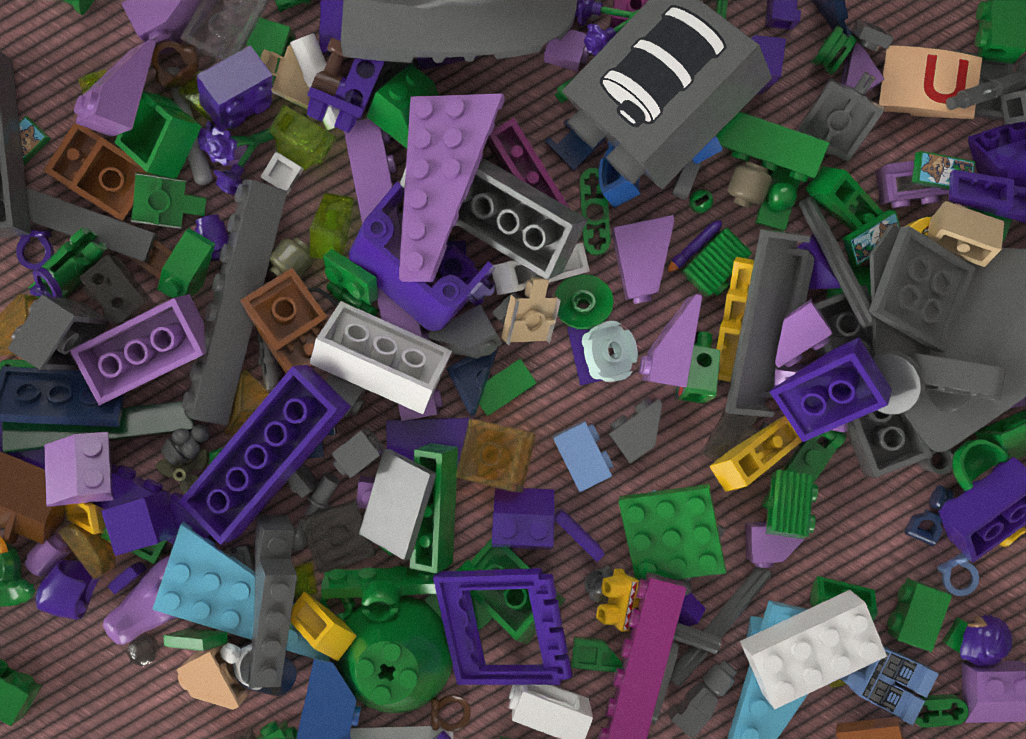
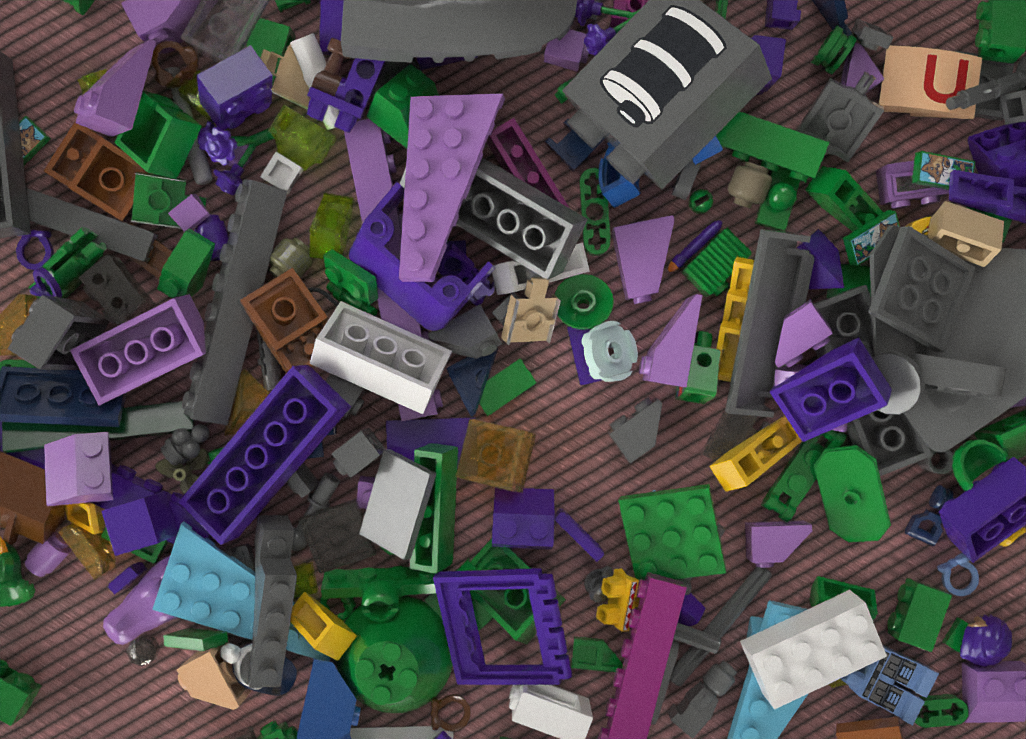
(66, 590): dark purple piece -> none
(189, 213): none -> medium lavender slope
(582, 455): medium blue brick -> none
(791, 504): green brick -> none
(837, 261): dark grey axle -> none
(852, 493): none -> green shield

